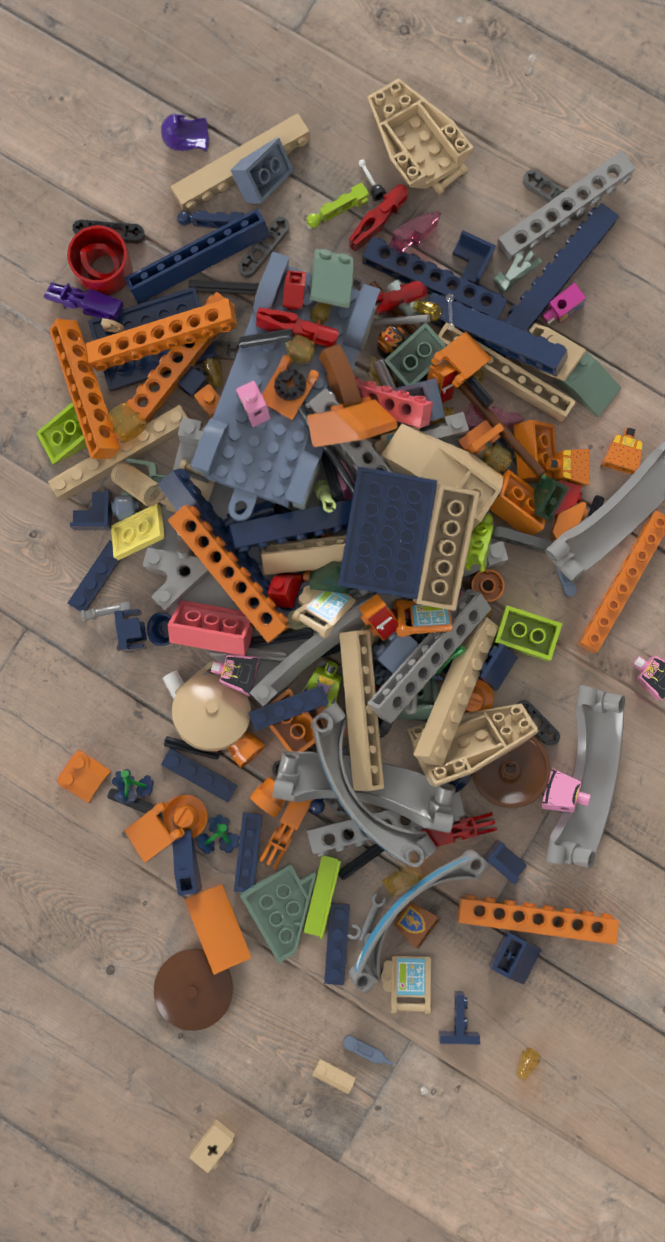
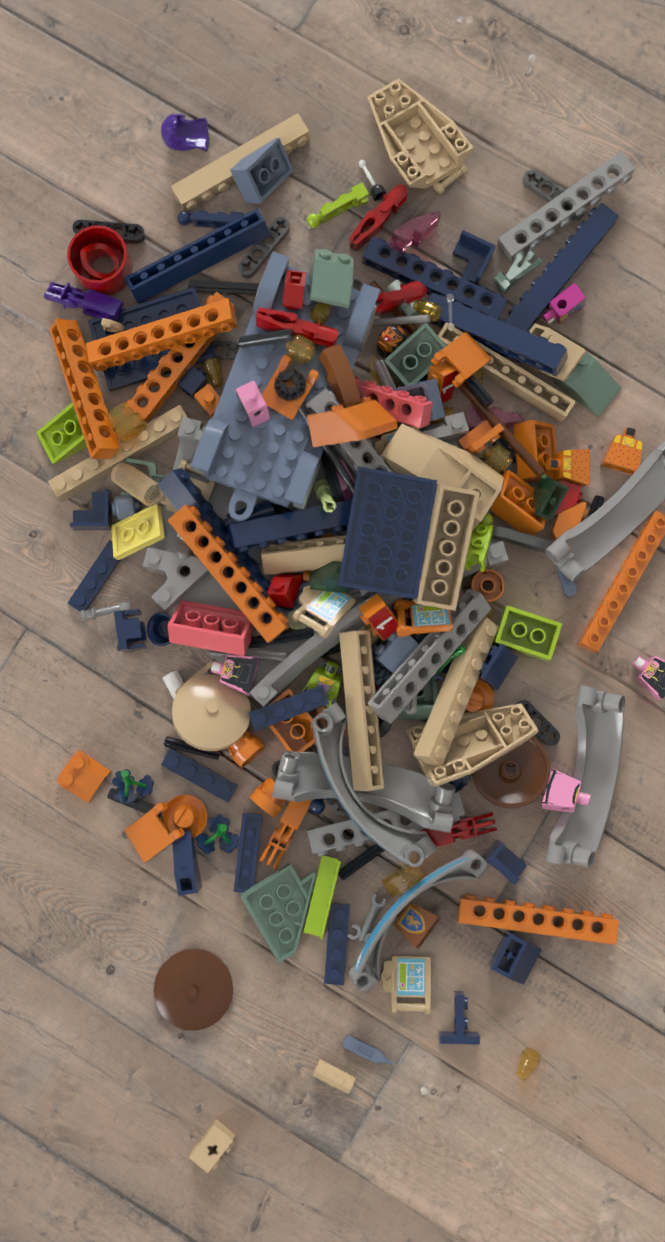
(218, 929): orange slope -> none

